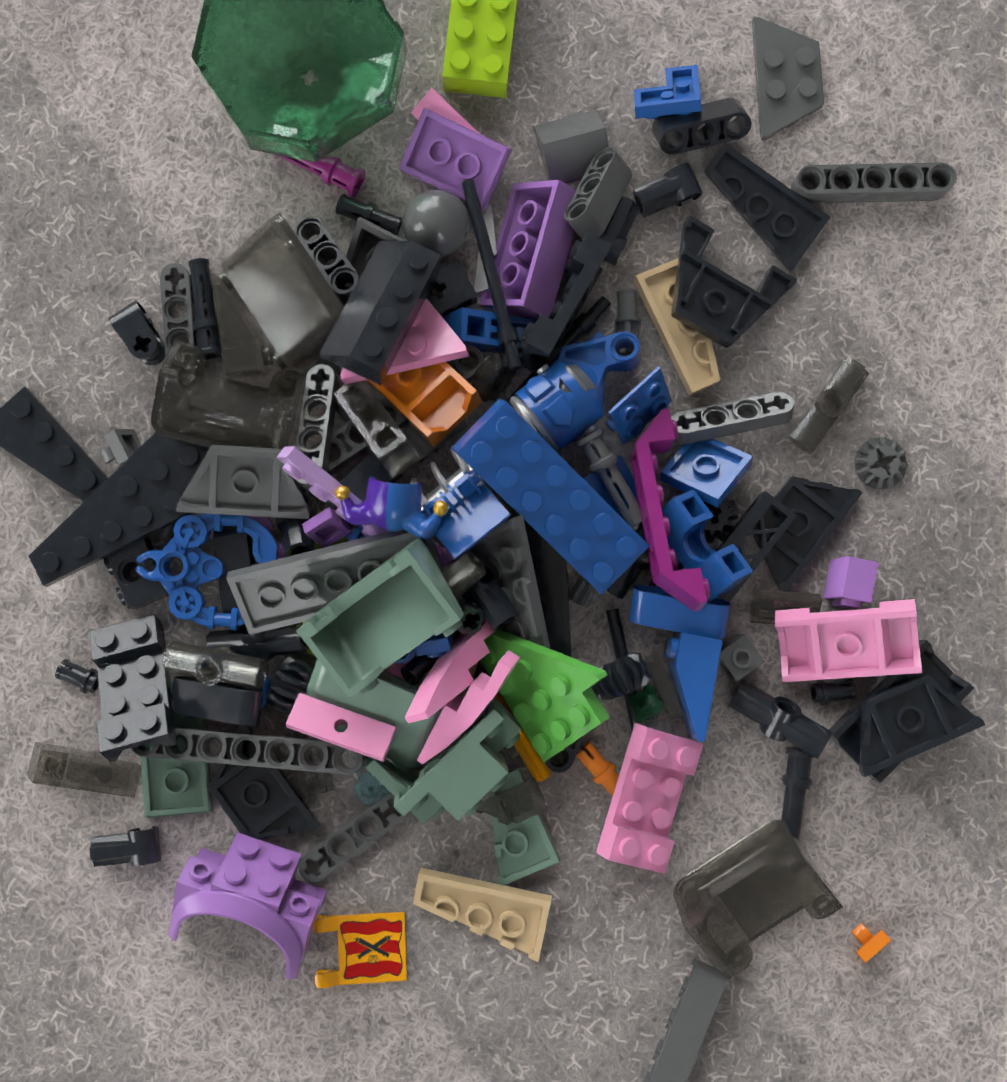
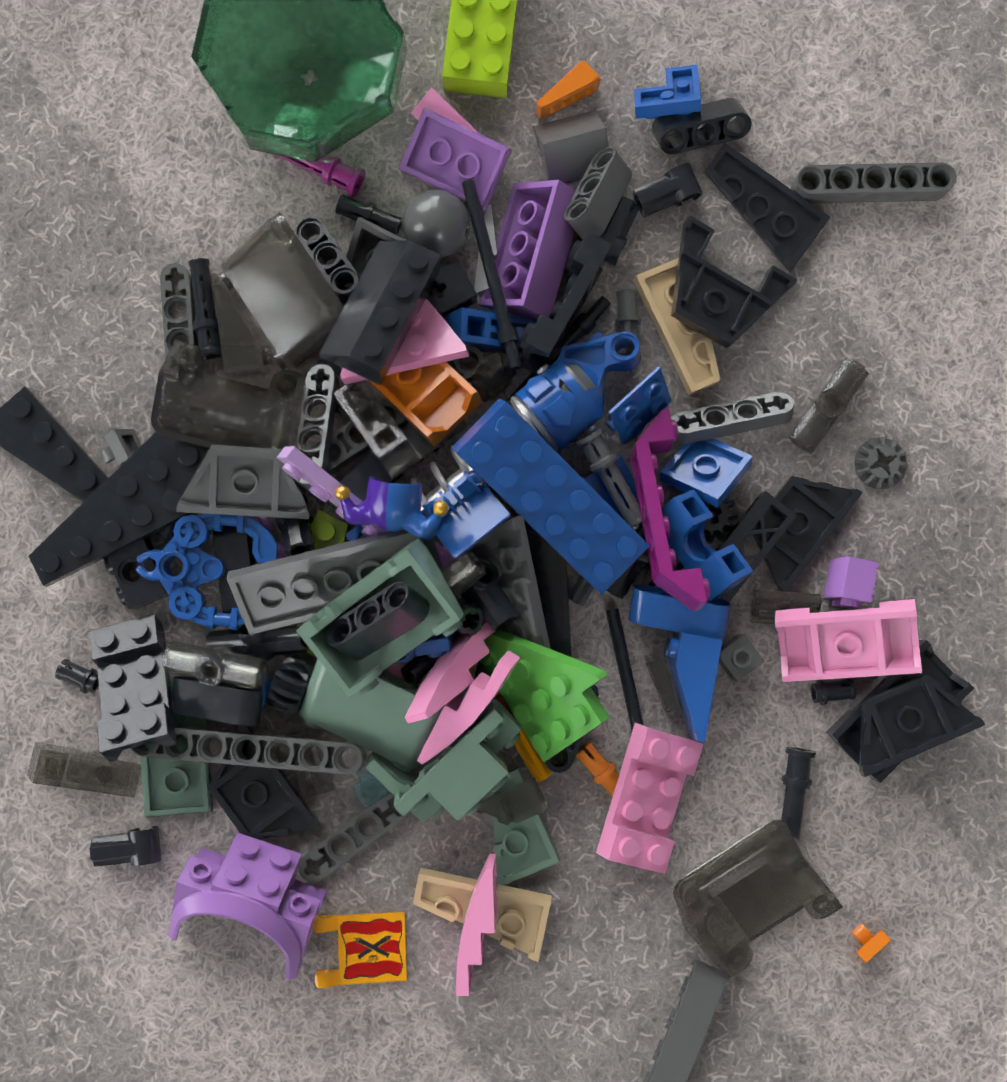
(136, 332): black piece -> none
(322, 718): bright pink tile -> none
(326, 528): medium lavender plate -> none
(378, 621): none -> black beam
(479, 919): none -> bright pink slope
(571, 88): none -> orange slope
(623, 676): black gear -> none
(653, 707): clear green plate -> none
(780, 719): black piece -> none
(786, 76): dark grey wing -> none

